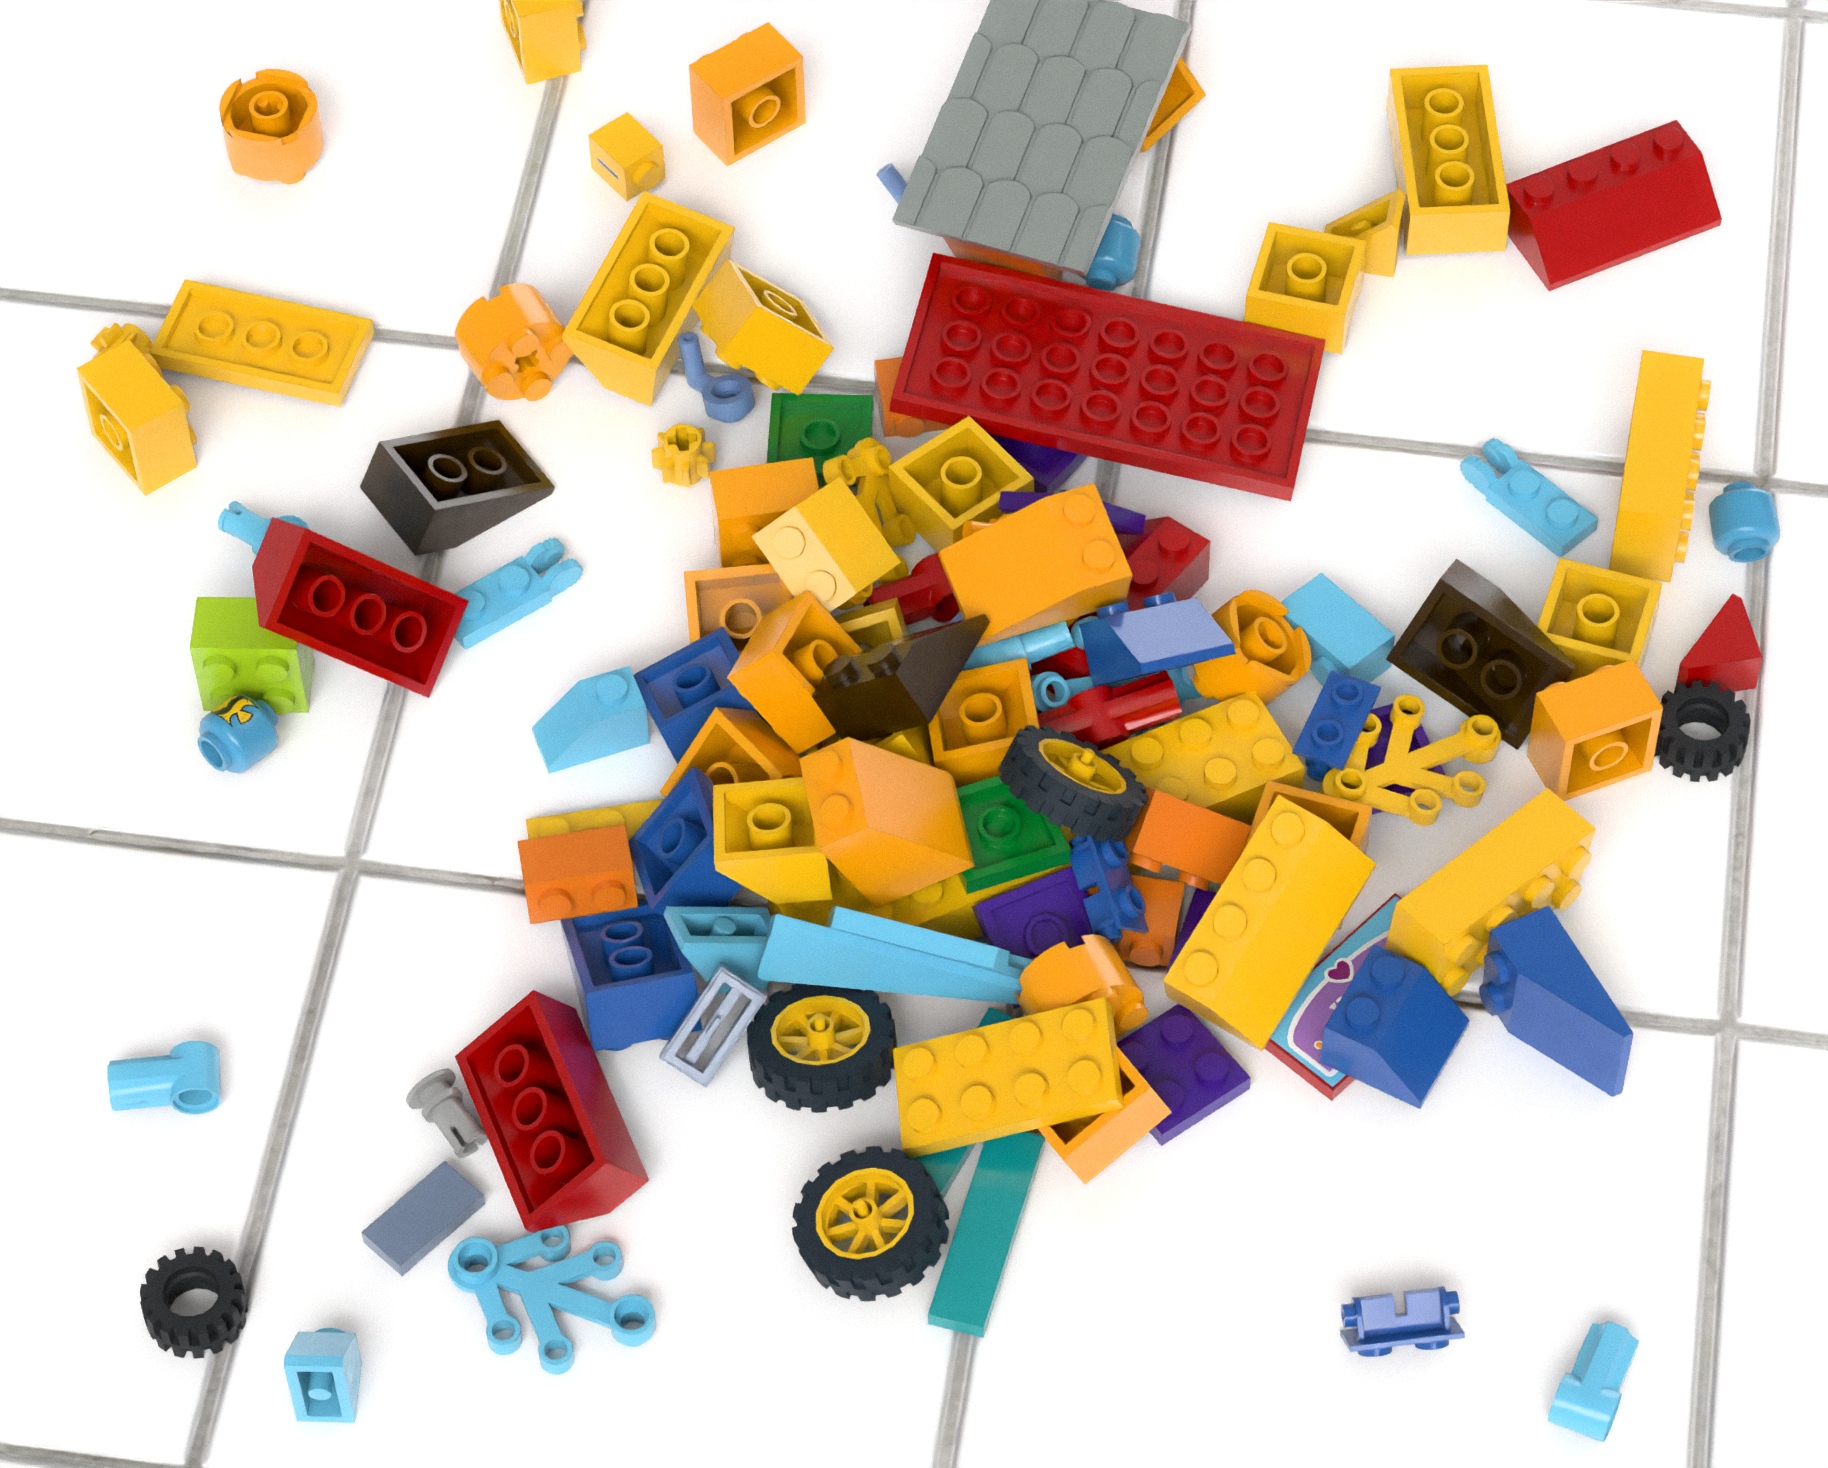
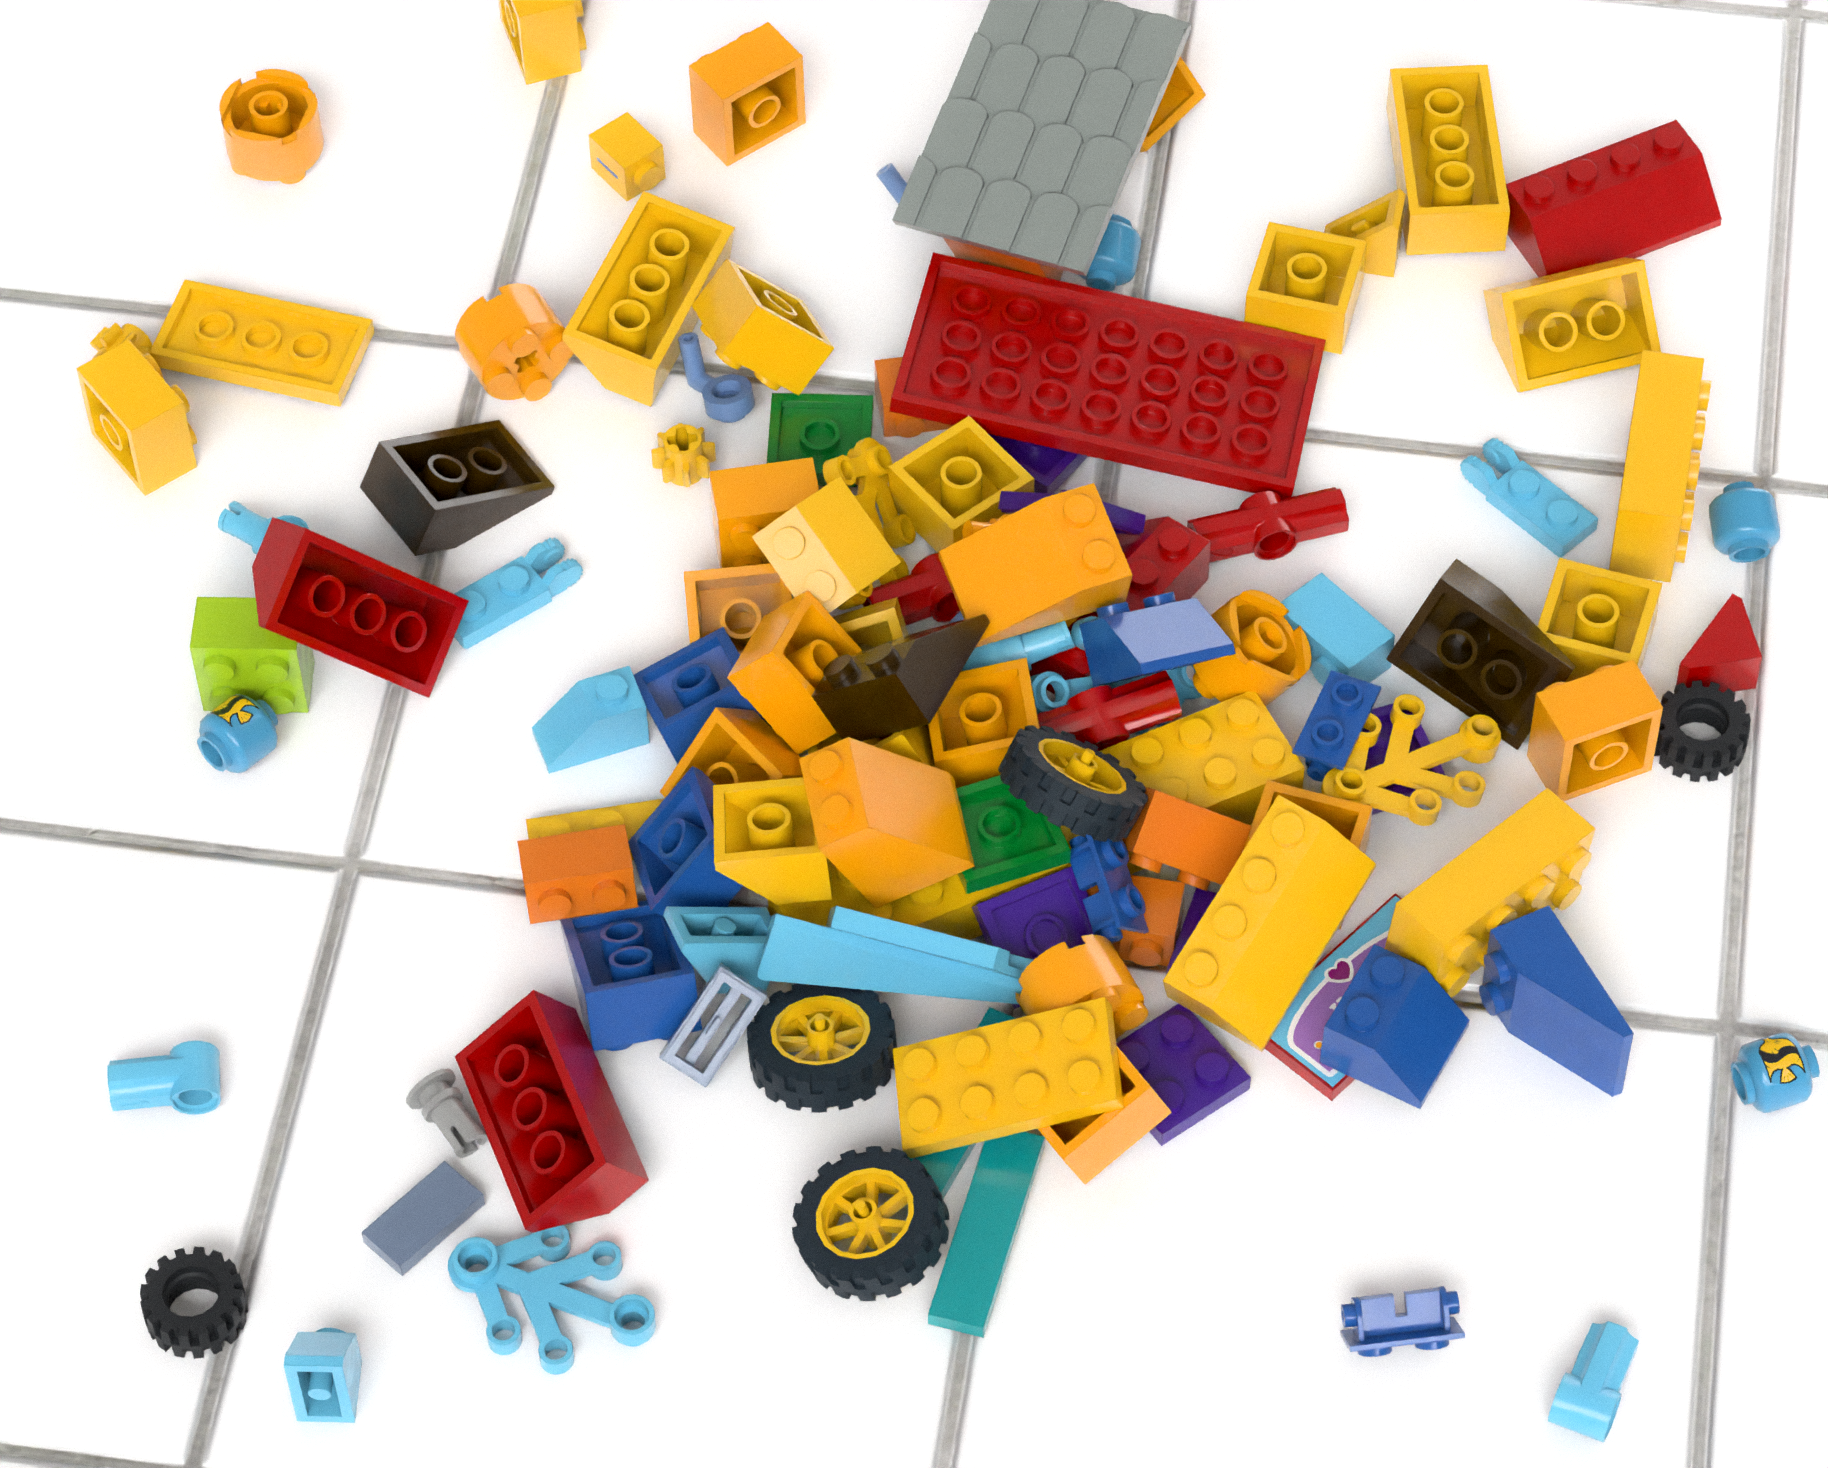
(1272, 524): none -> red piece
(1573, 323): none -> yellow slope
(1774, 1072): none -> dark azure head

